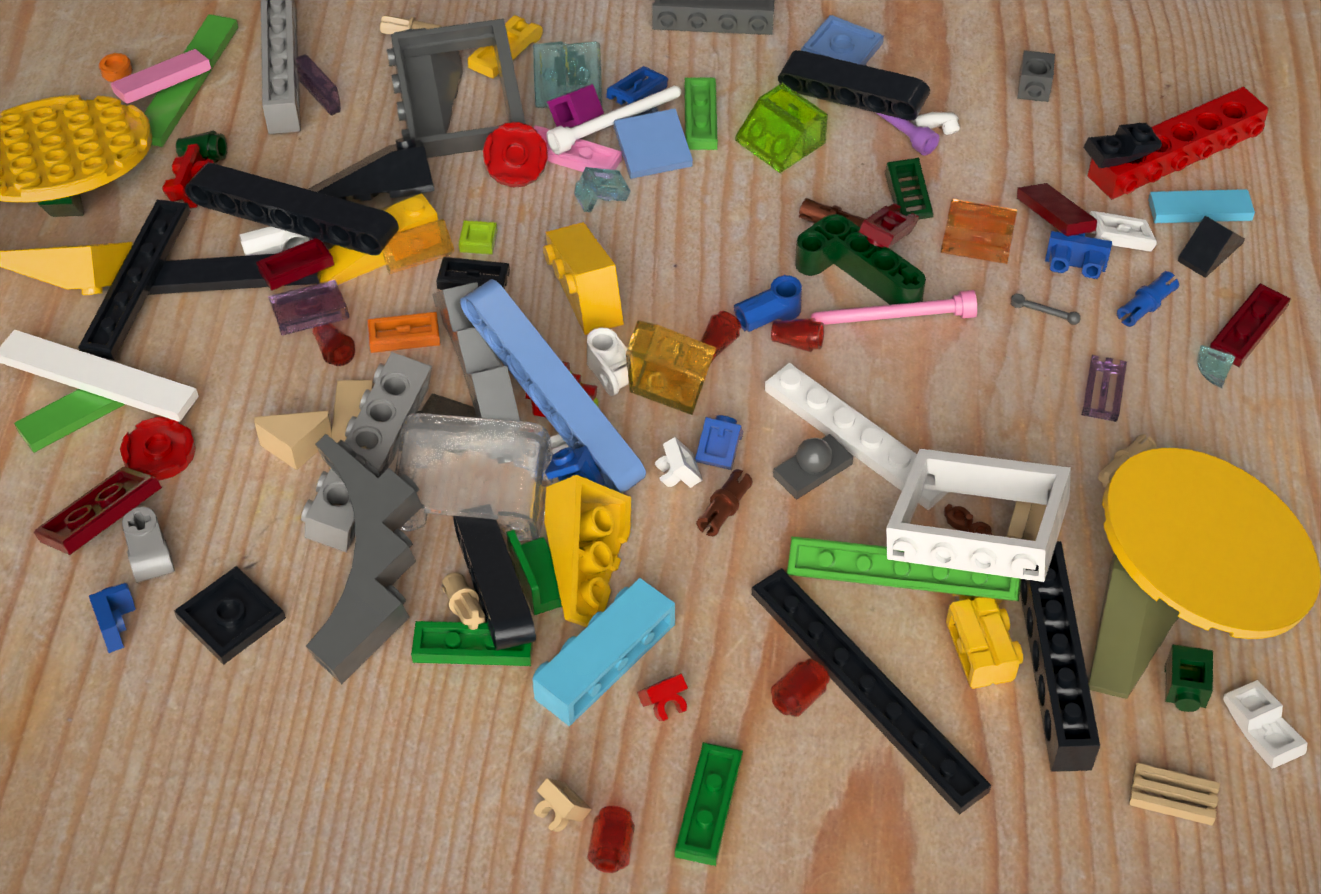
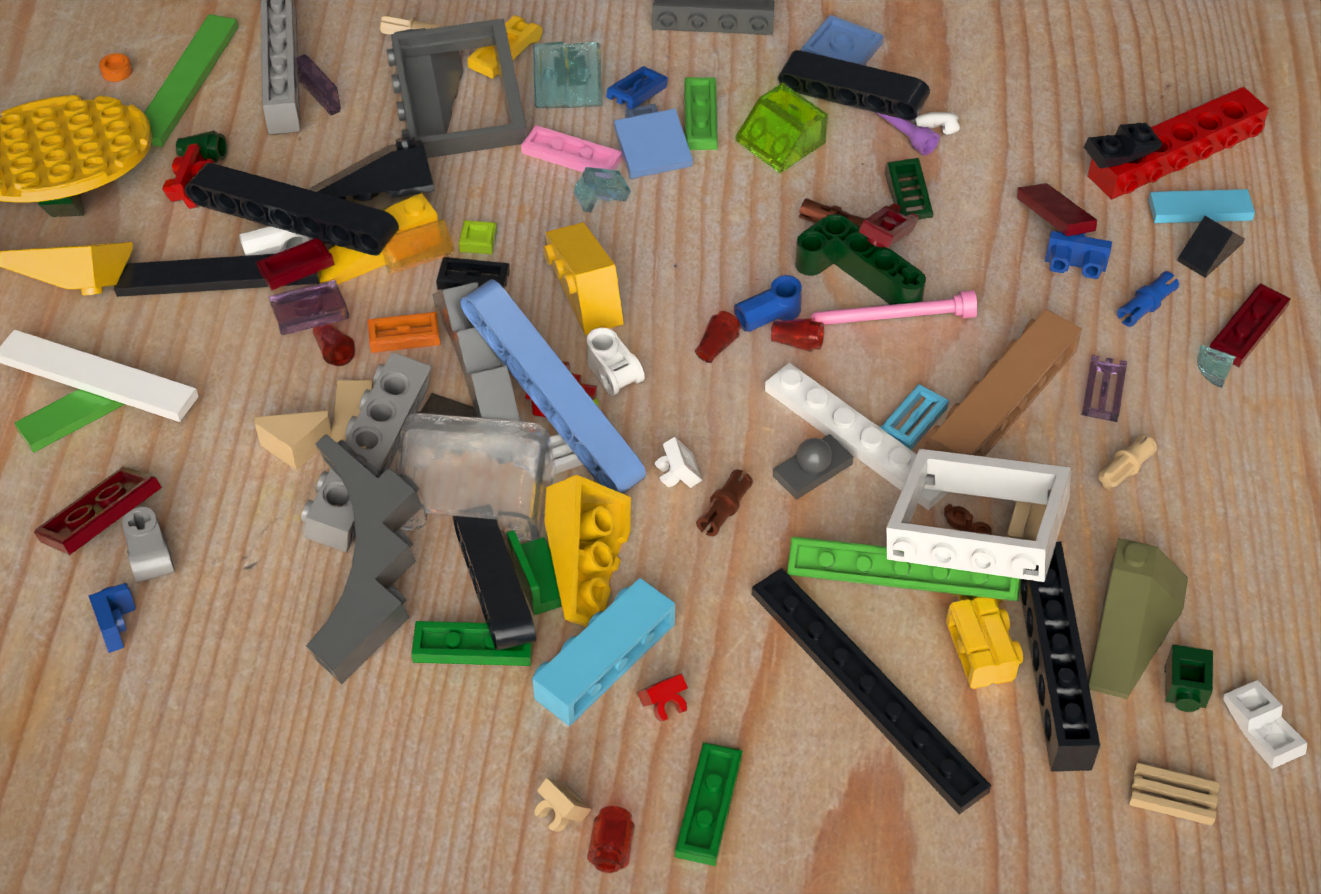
(135, 279): black tile -> none
(158, 448): red tile -> none
(160, 76): bright pink tile -> none
(230, 615): black tile -> none
(463, 600): tan axle -> none
(515, 154): red tile -> none
(562, 138): white piece -> none
(574, 462): blue bracket -> none
(576, 107): magenta brick -> none
(667, 366): clear yellow slope -> none
(719, 442): blue bracket -> none
(800, 687): clear red brick -> none
(927, 422): none -> medium azure tile
(979, 231): clear orange slope -> none
(1007, 387): none -> medium nougat brick
(1019, 301): dark grey hinge -> none
(1036, 76): dark grey brick -> none
(1124, 231): white tile -> none
(1211, 543): yellow tile -> none

